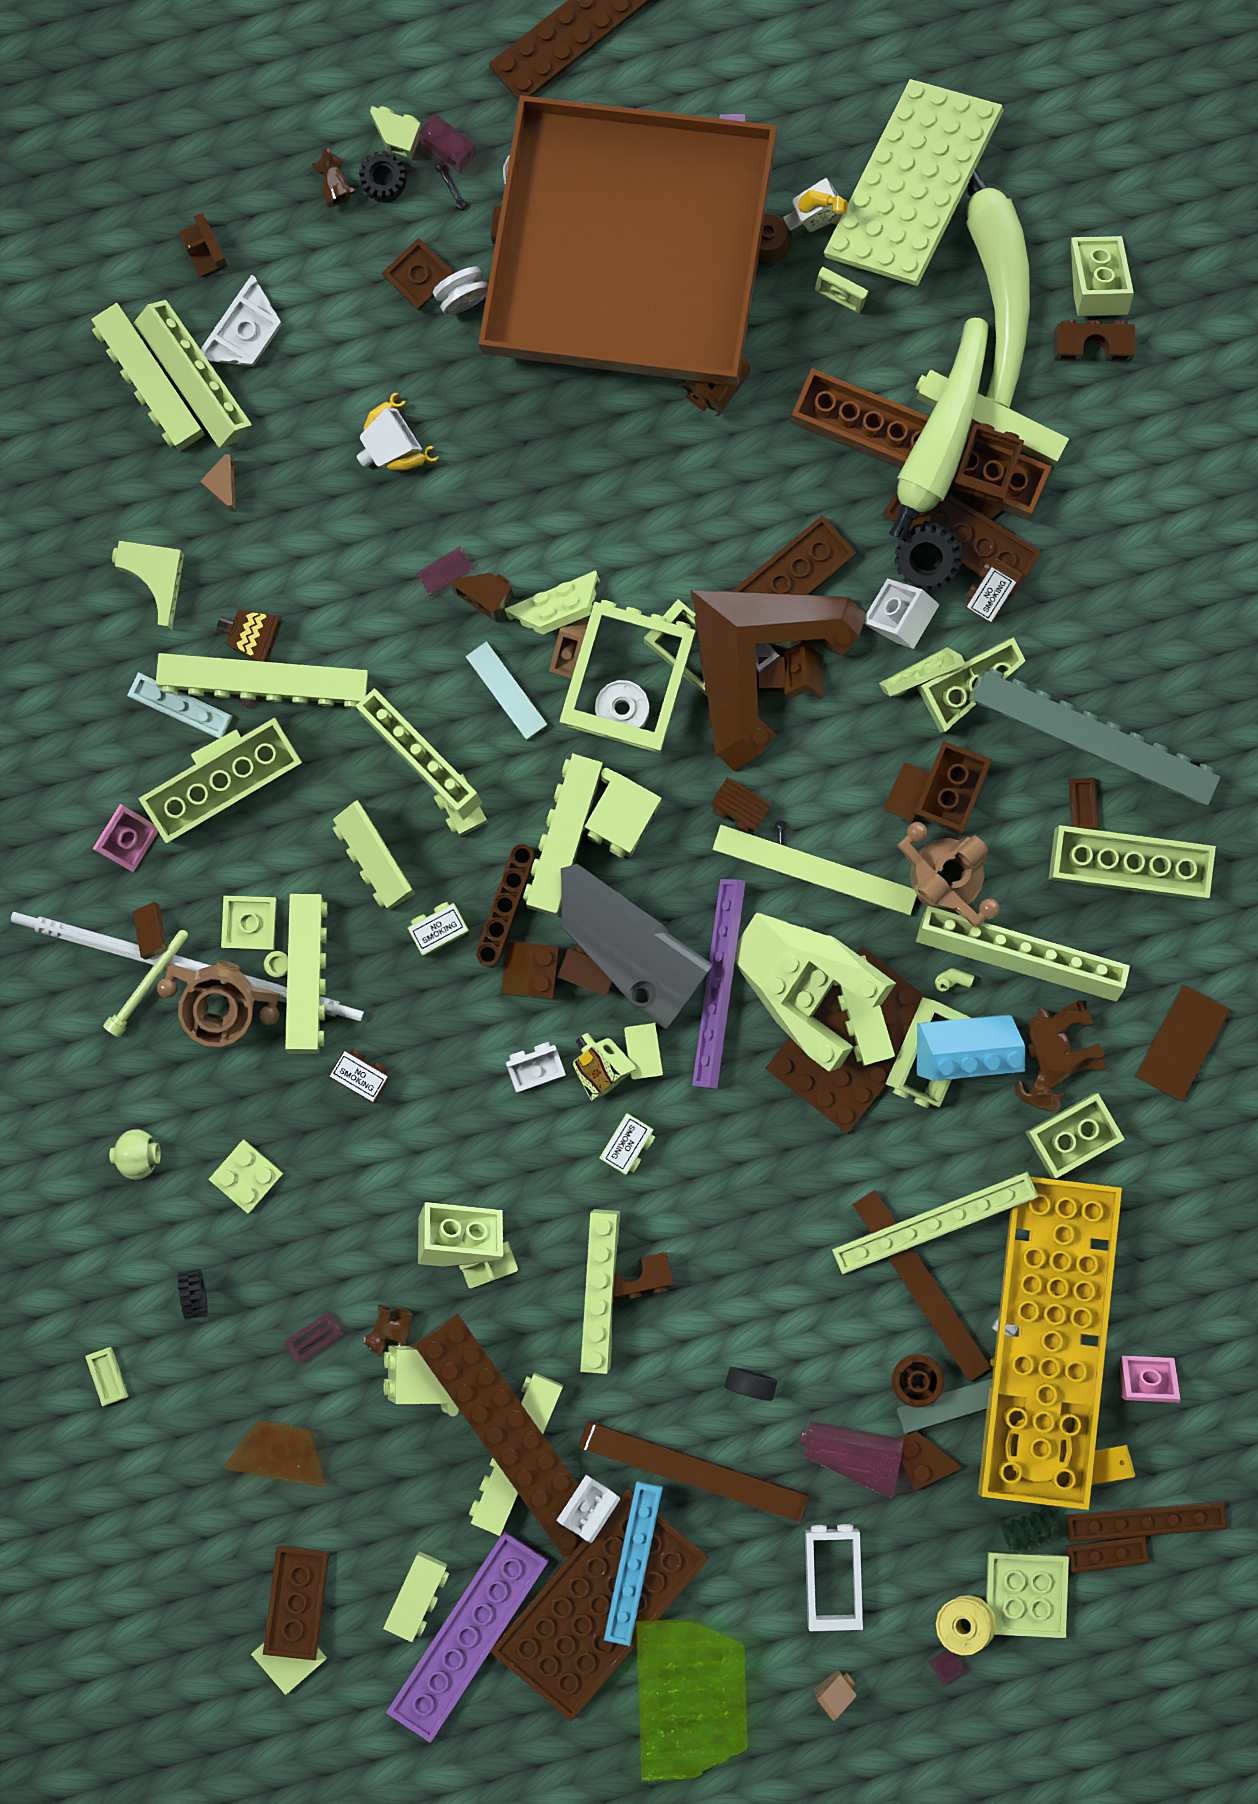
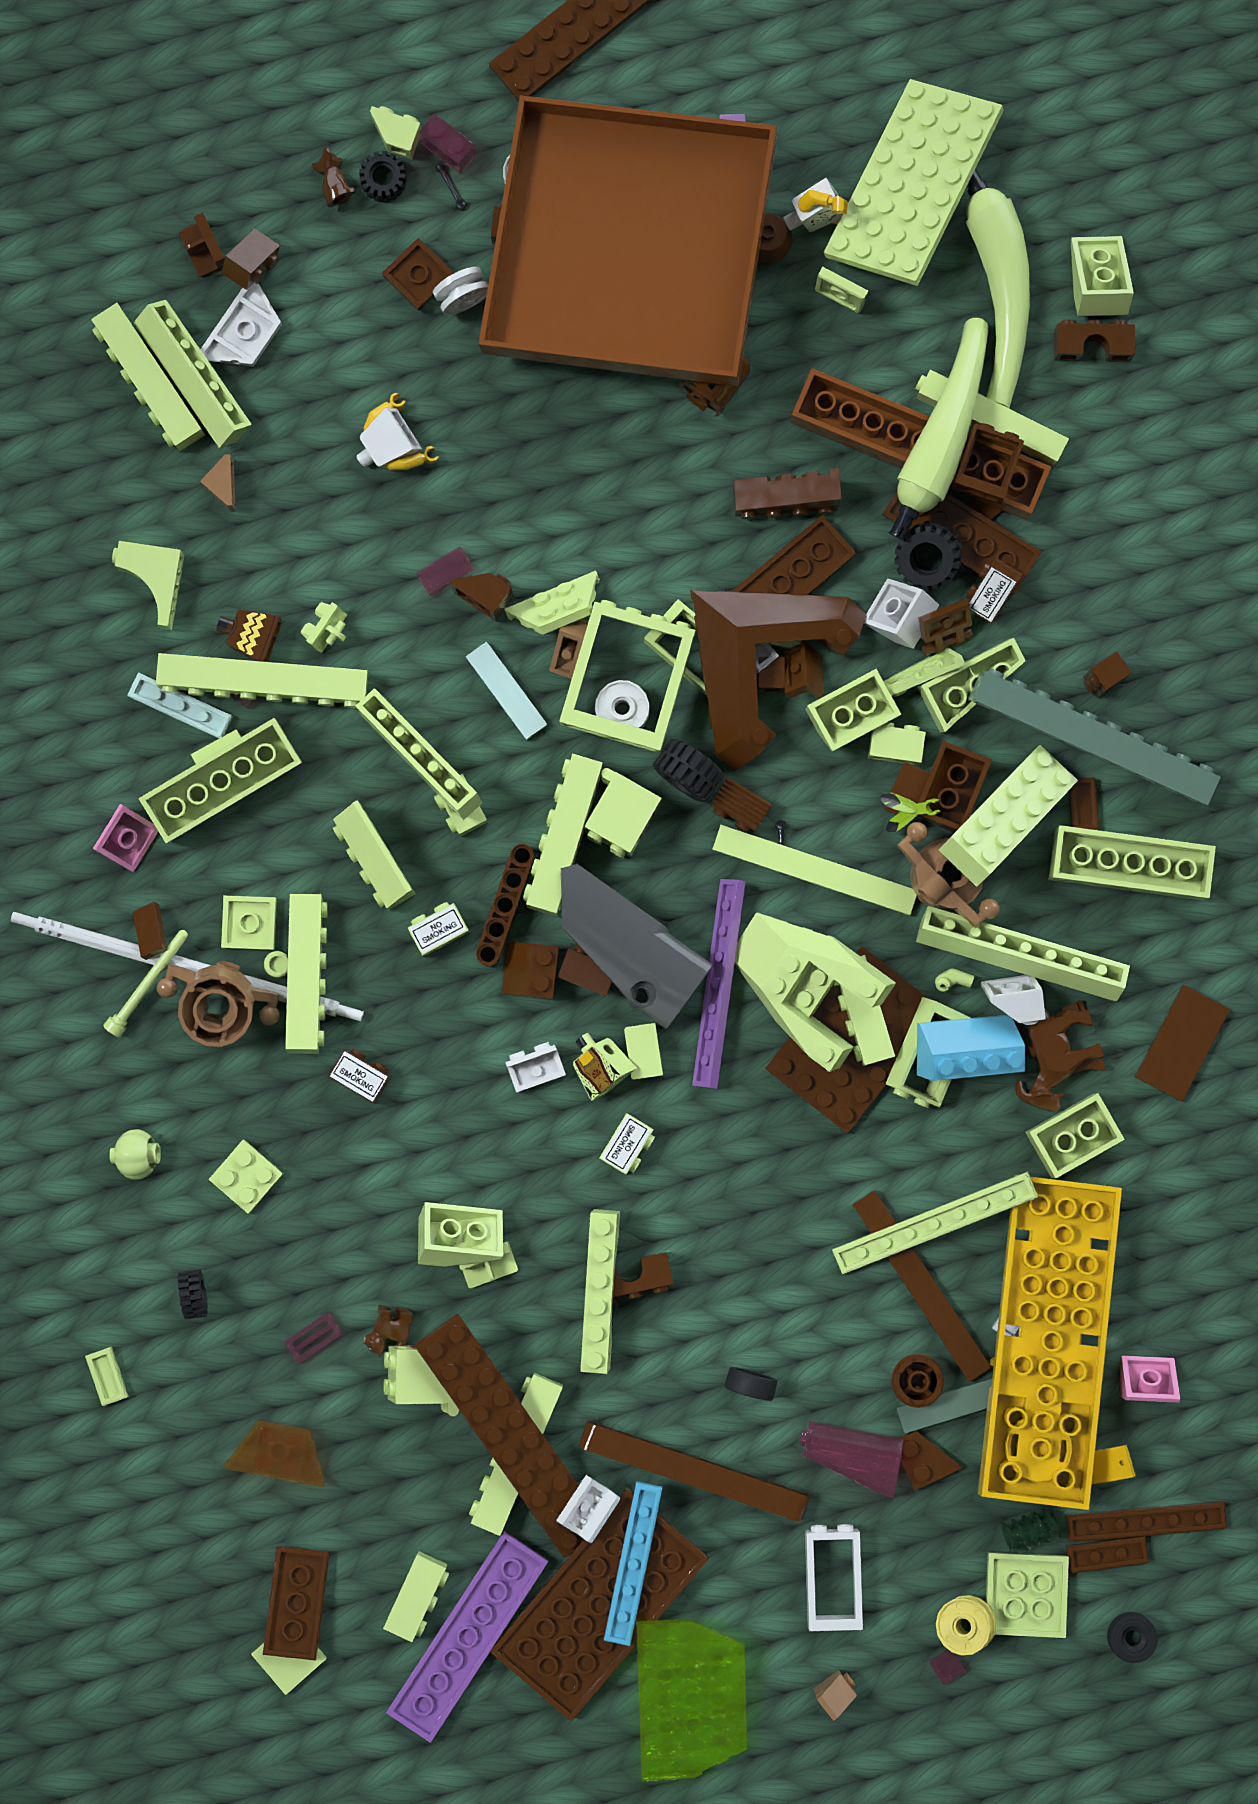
(251, 259): none -> brick
(328, 627): none -> yellowish green hips
(688, 770): none -> black tyre
(788, 495): none -> reddish brown wedge
(853, 710): none -> yellowish green slope
(897, 744): none -> yellowish green brick
(908, 809): none -> lime piece
(943, 622): none -> reddish brown plate
(1008, 815): none -> yellowish green brick
(1018, 997): none -> white slope
(1106, 675): none -> reddish brown brick
(1143, 1648): none -> black tyre

